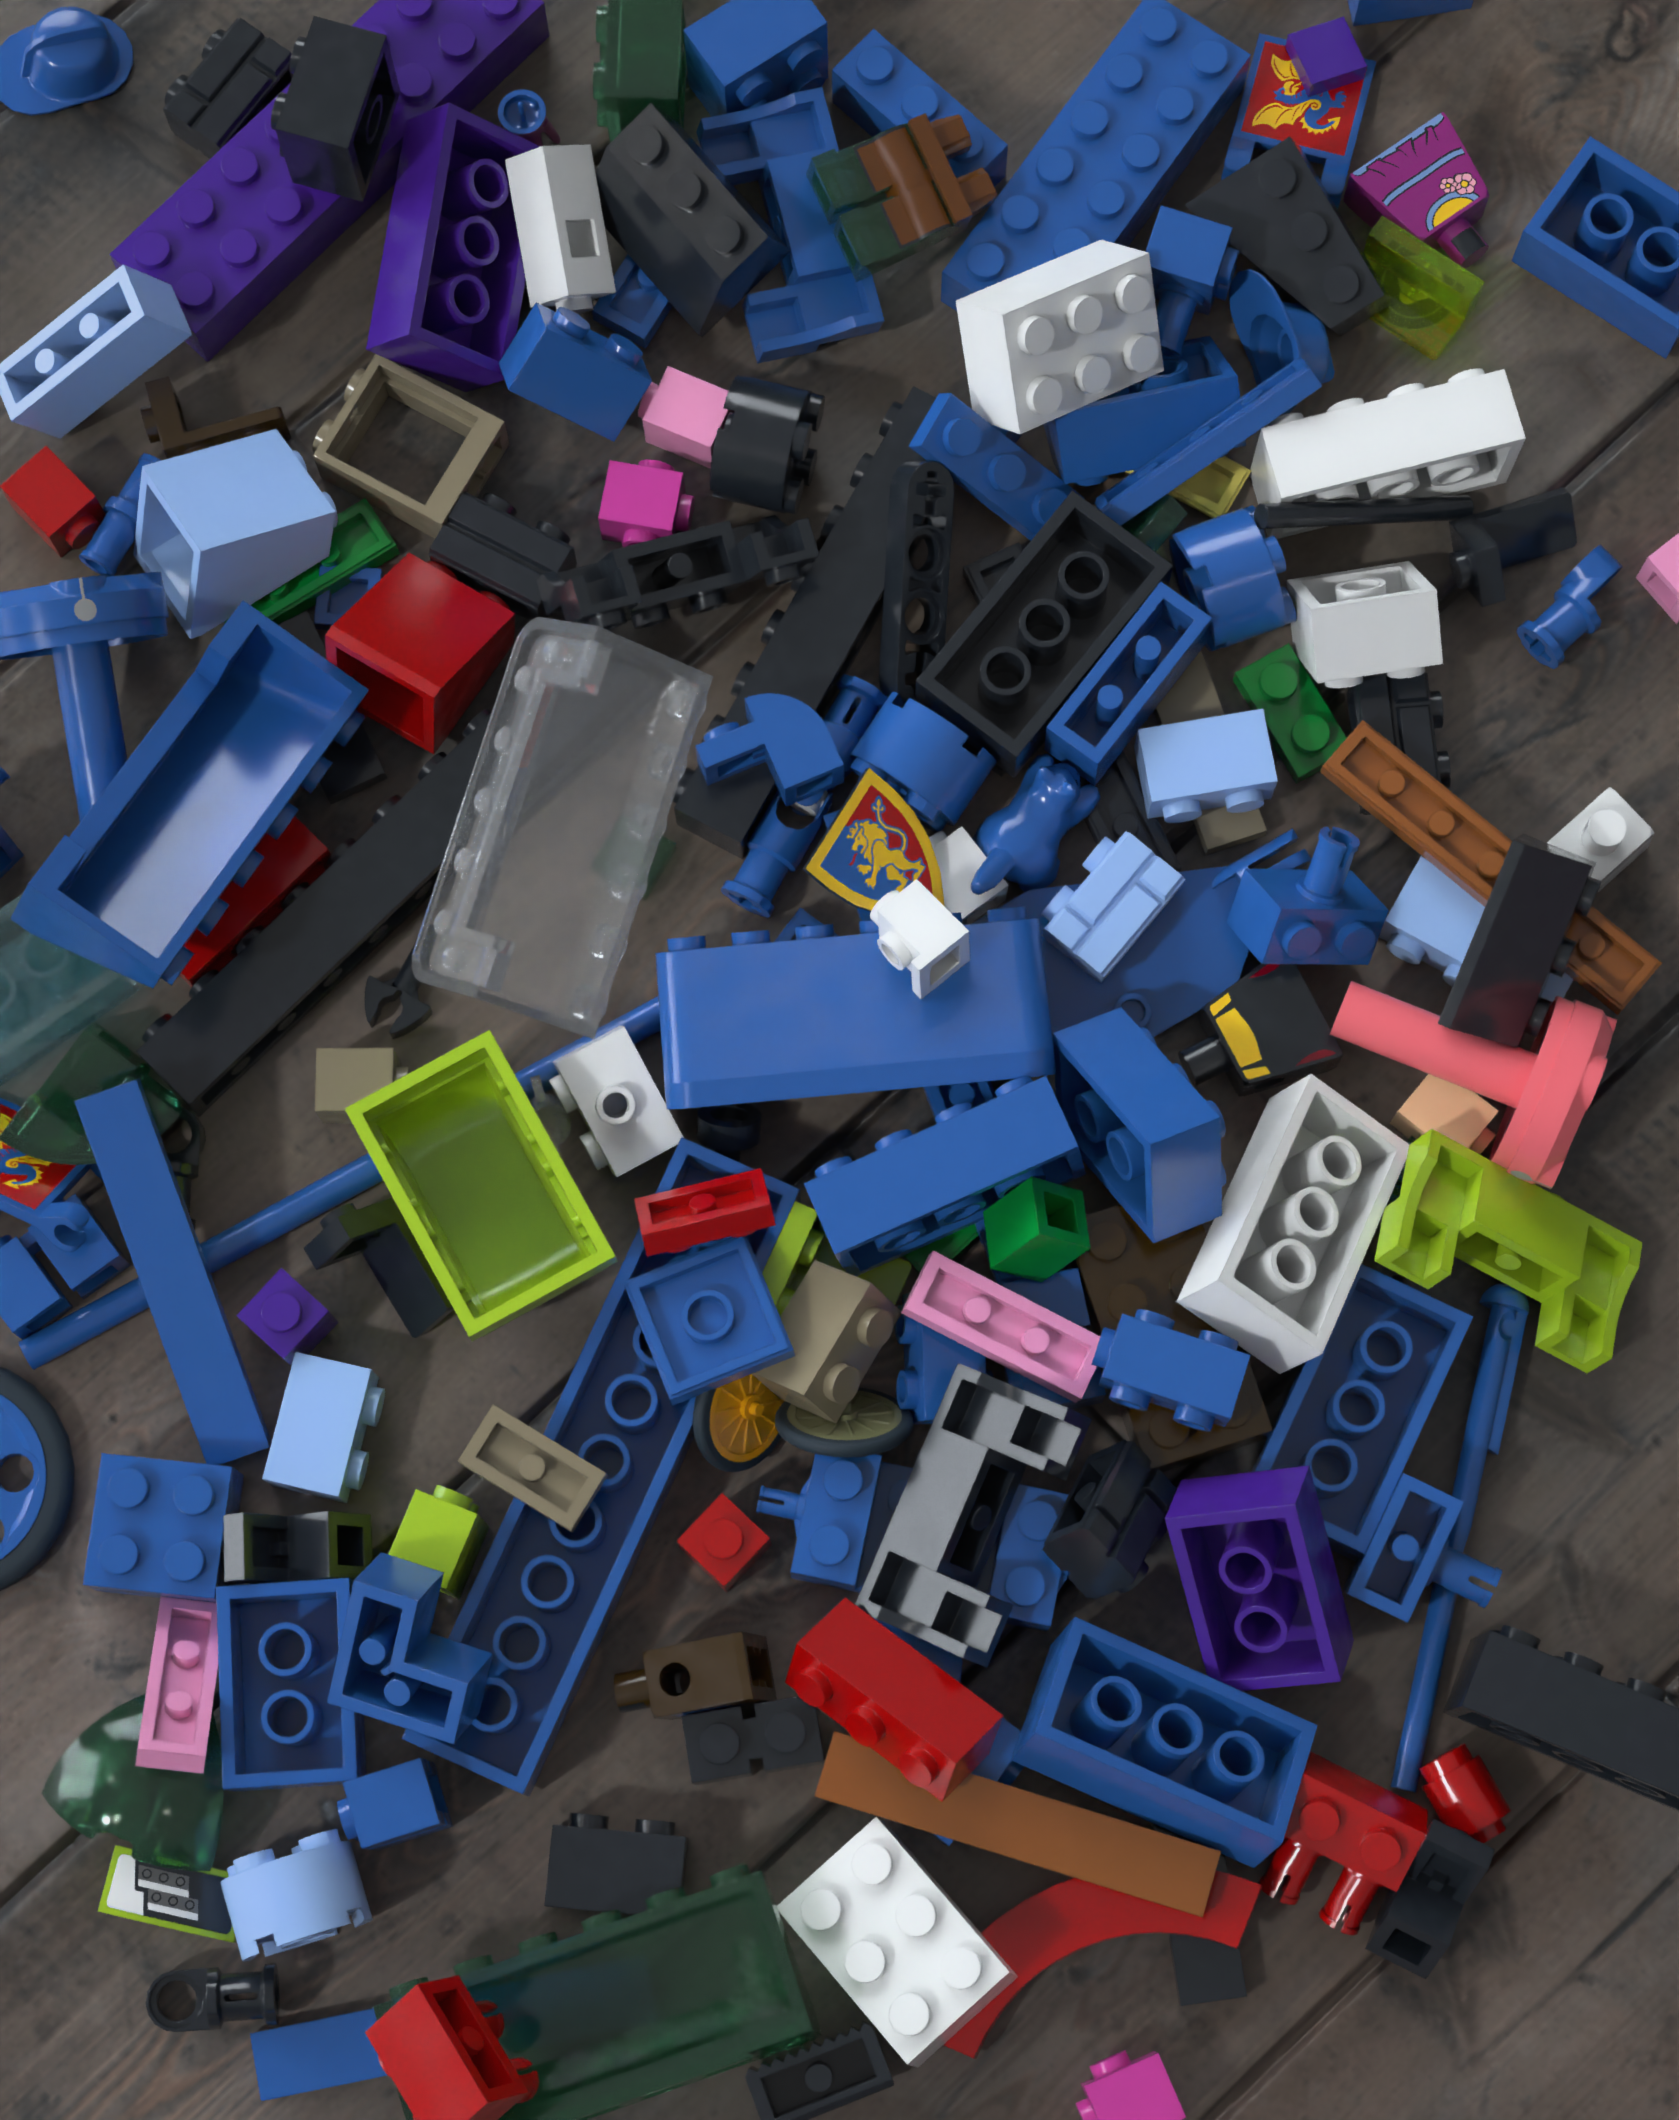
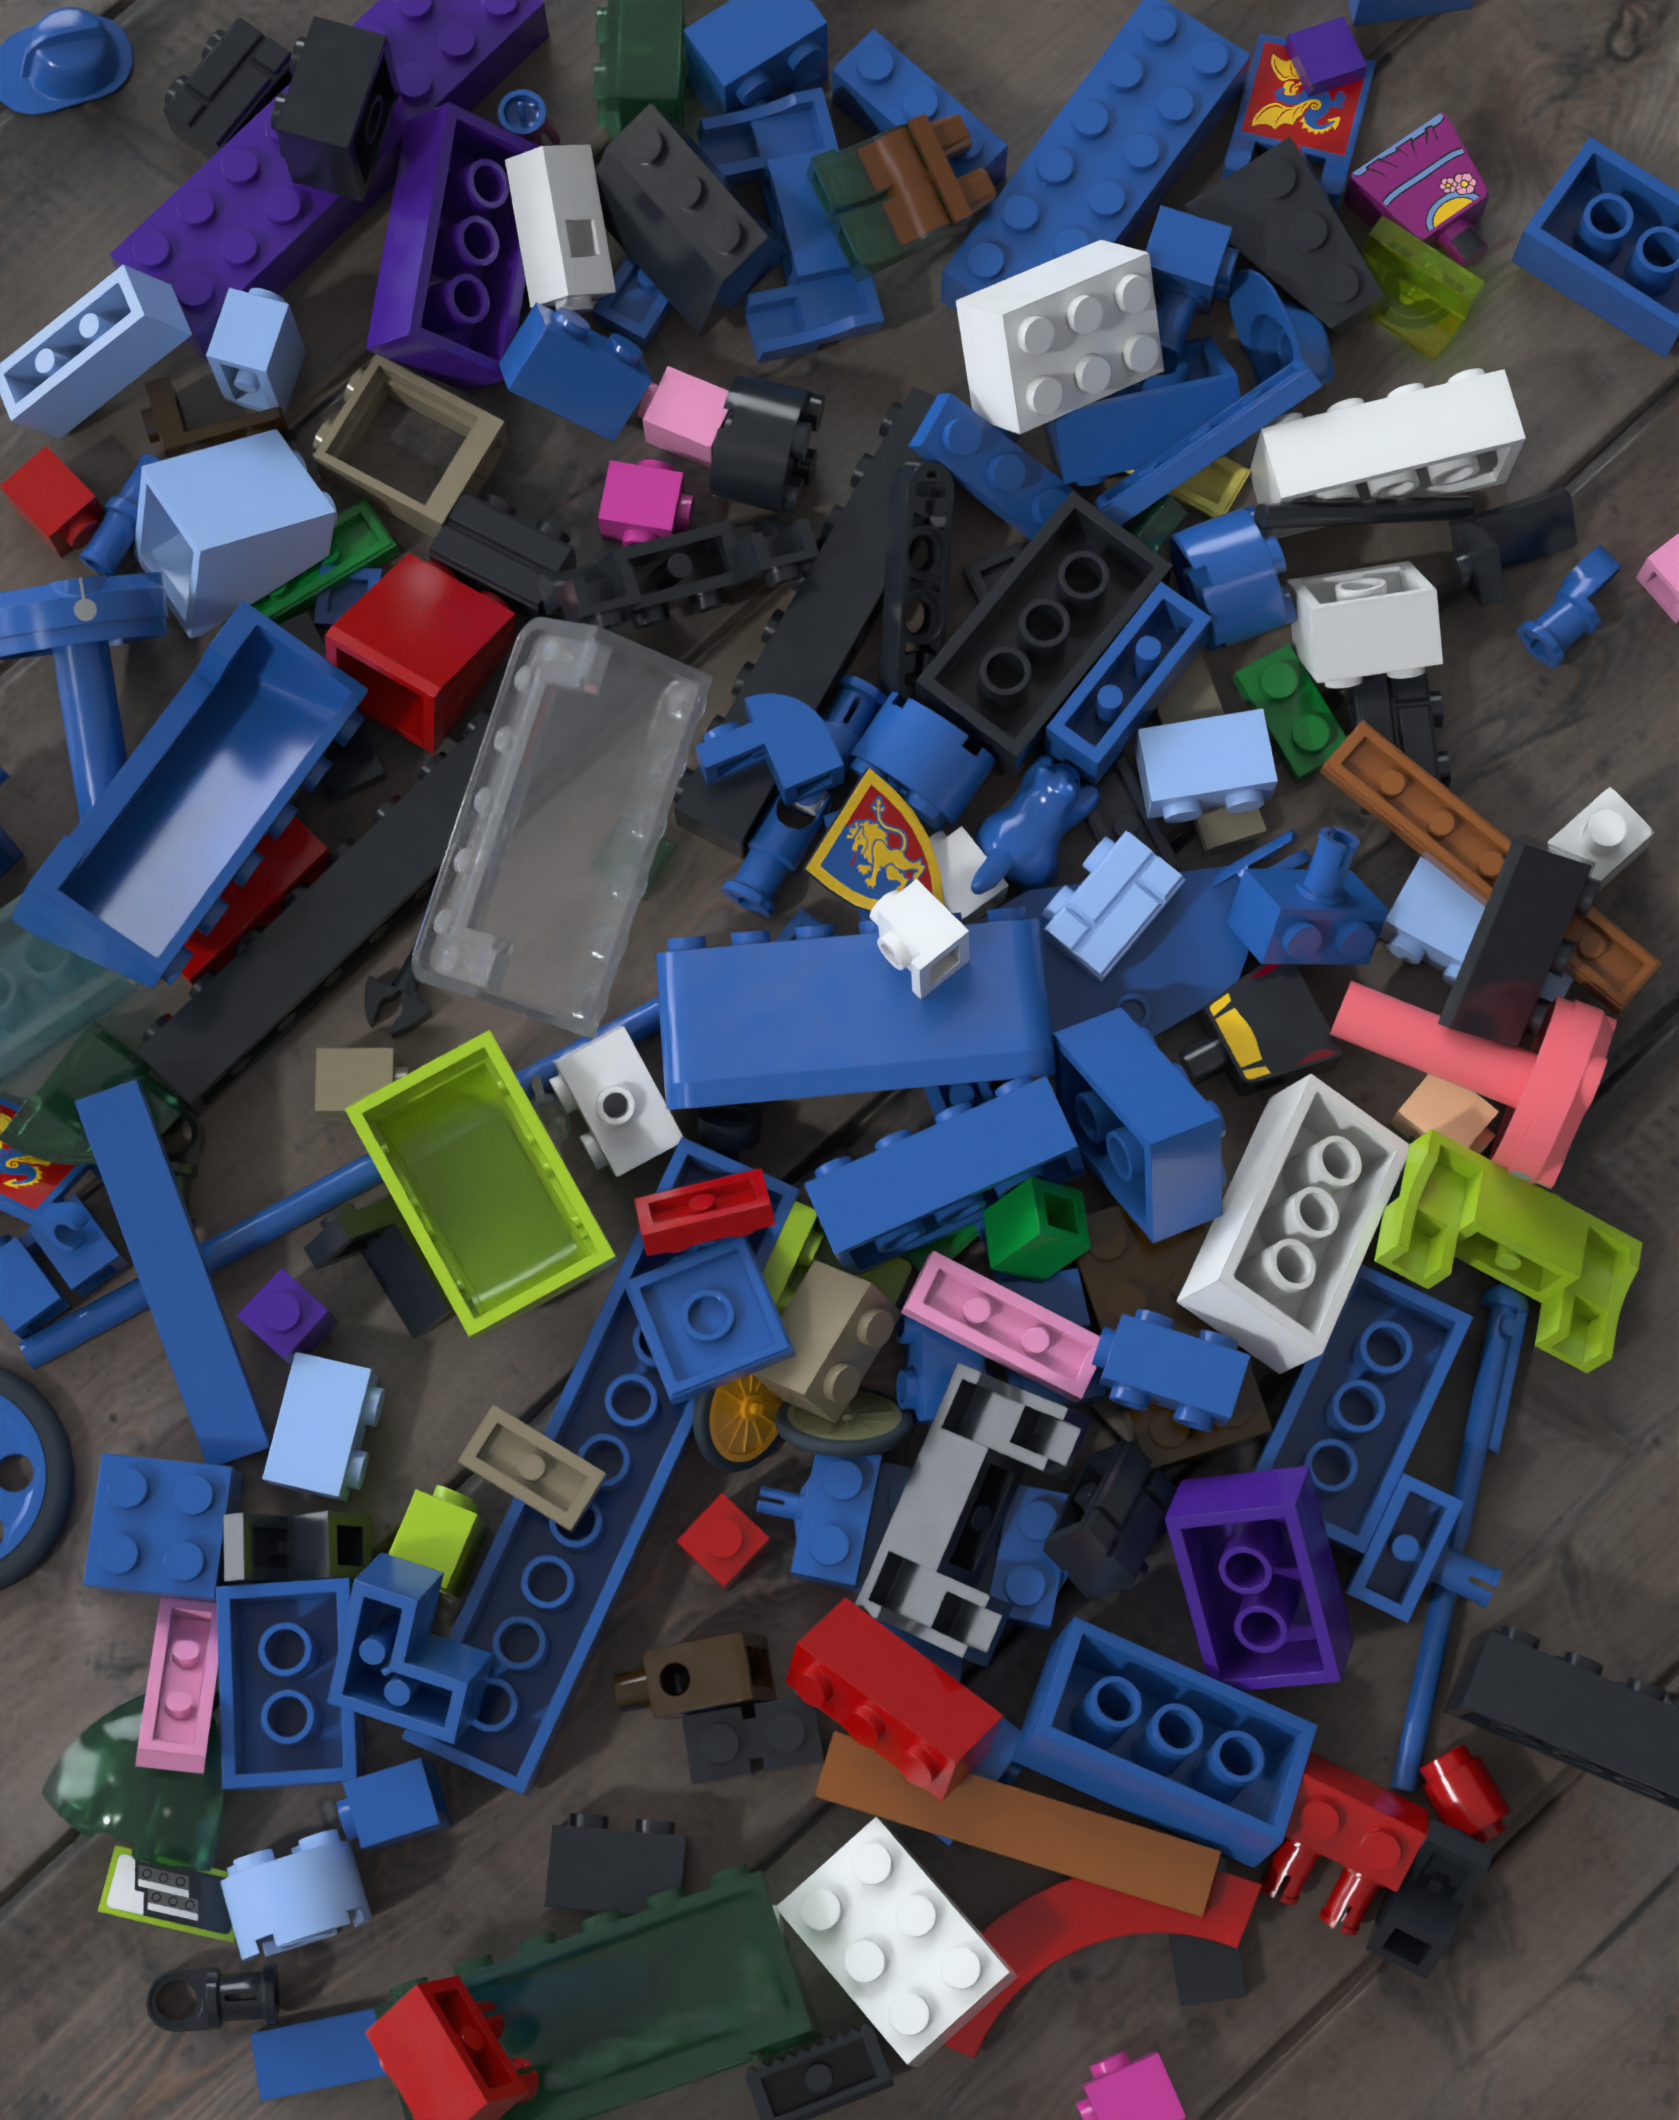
(256, 350): none -> light blue brick

